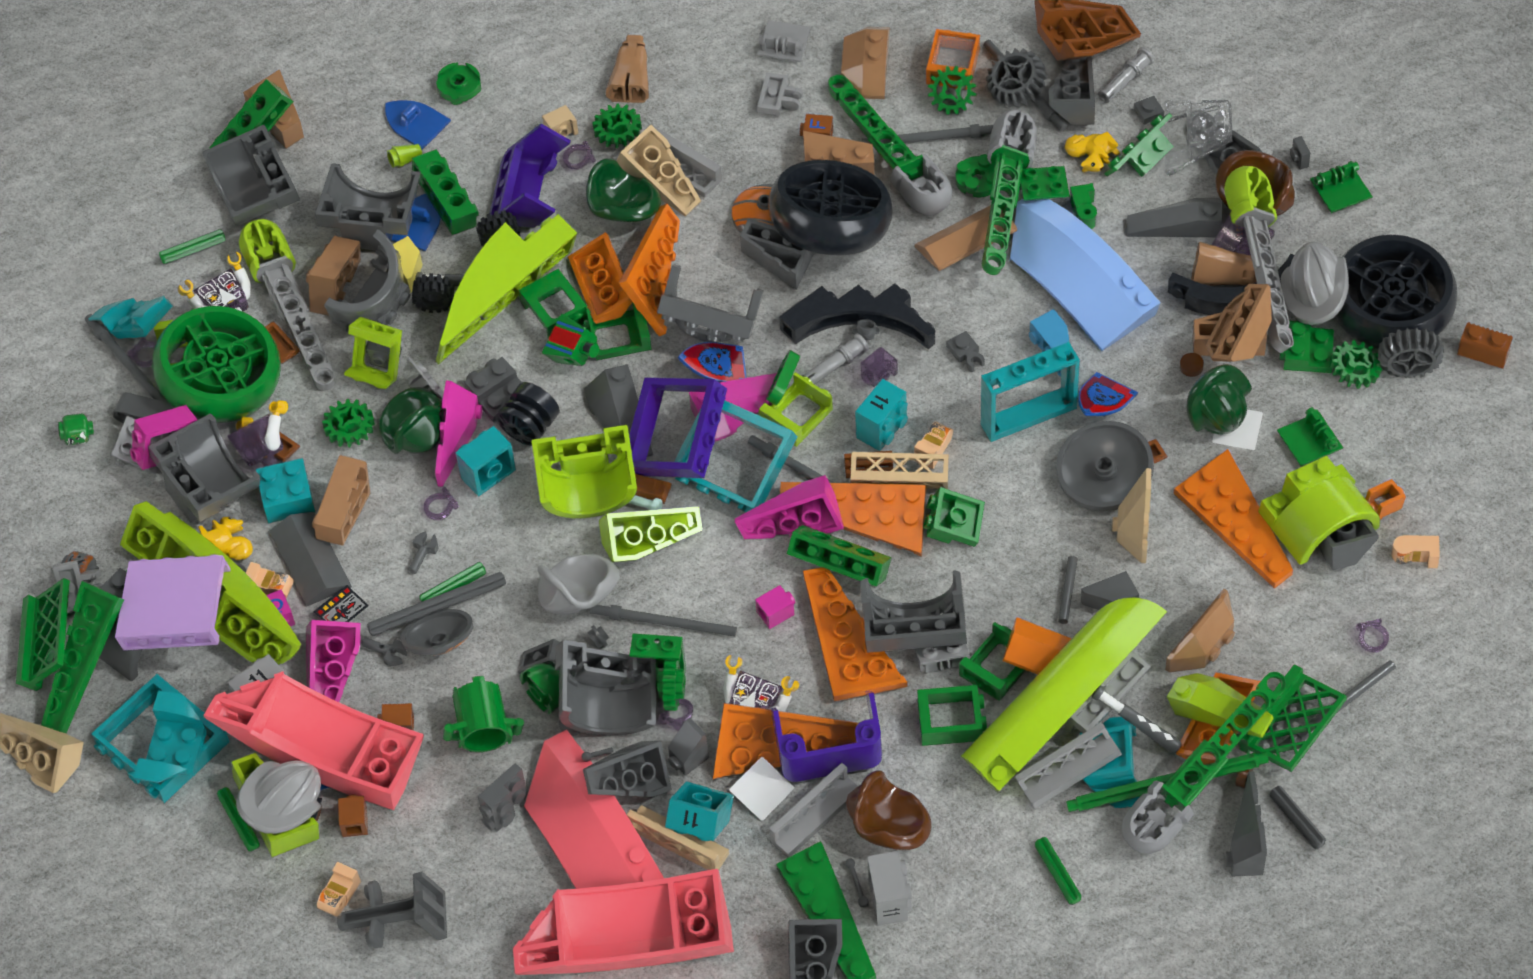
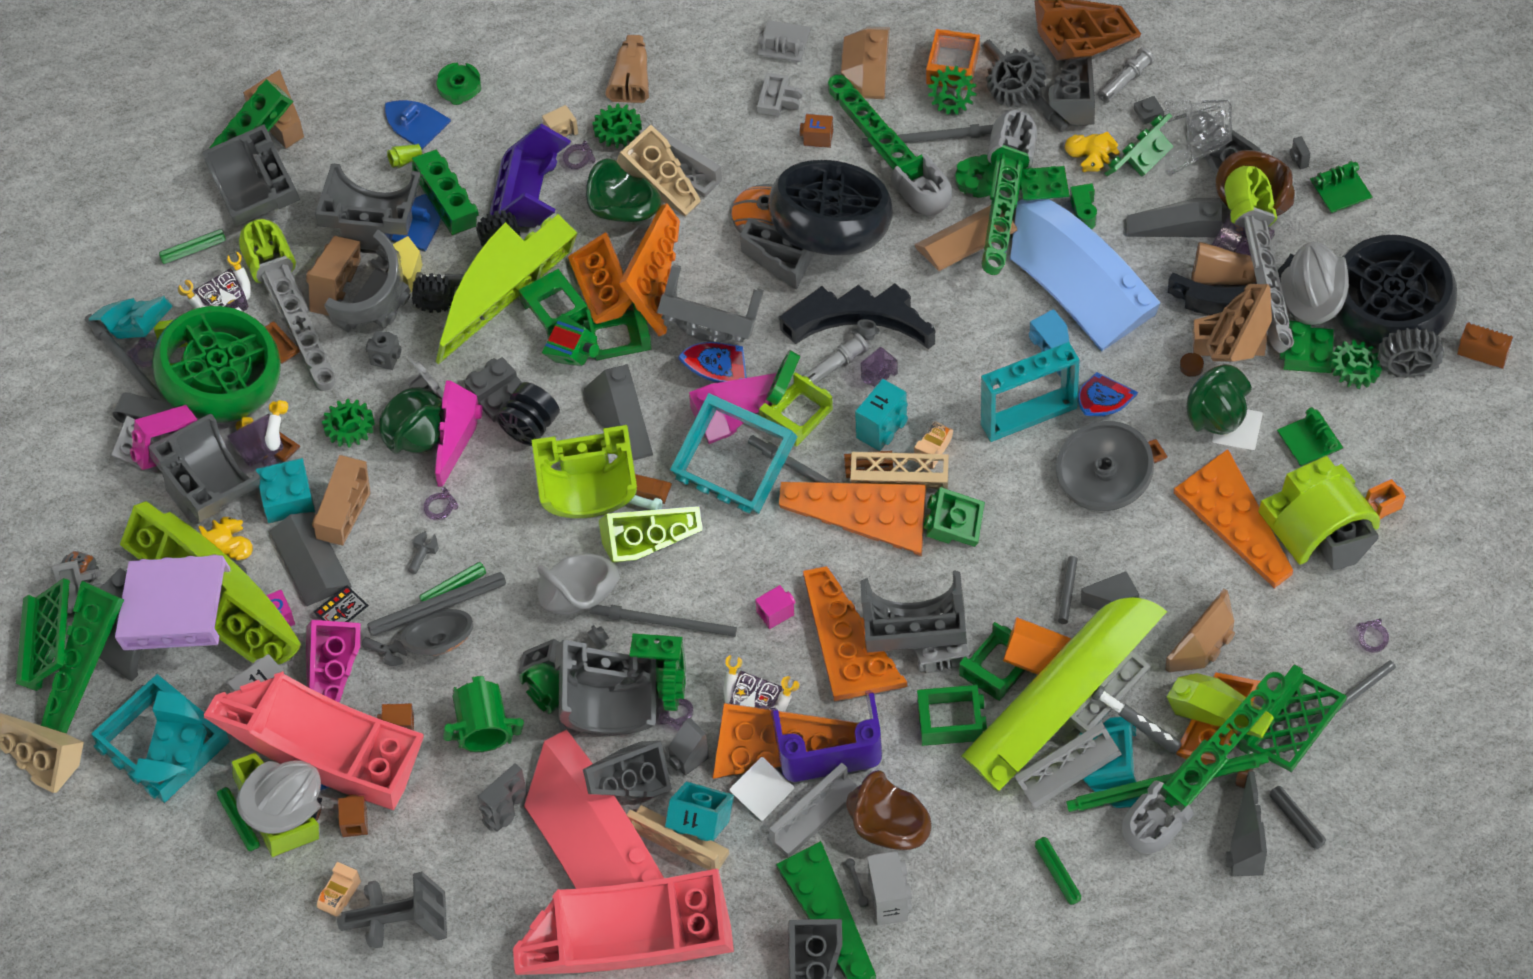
(75, 429): green head -> none
(269, 580): light nougat leg -> none
(369, 330): lime window -> none
(485, 461): teal brick -> none
(586, 756): dark grey hinge -> none
(705, 432): dark purple window -> none
(806, 504): dark pink wedge -> none
(838, 149): medium nougat wedge -> none
(839, 555): green brick -> none
(965, 348): dark grey plate -> none
(1133, 518): tan wedge -> none
(1416, 549): light nougat leg -> none

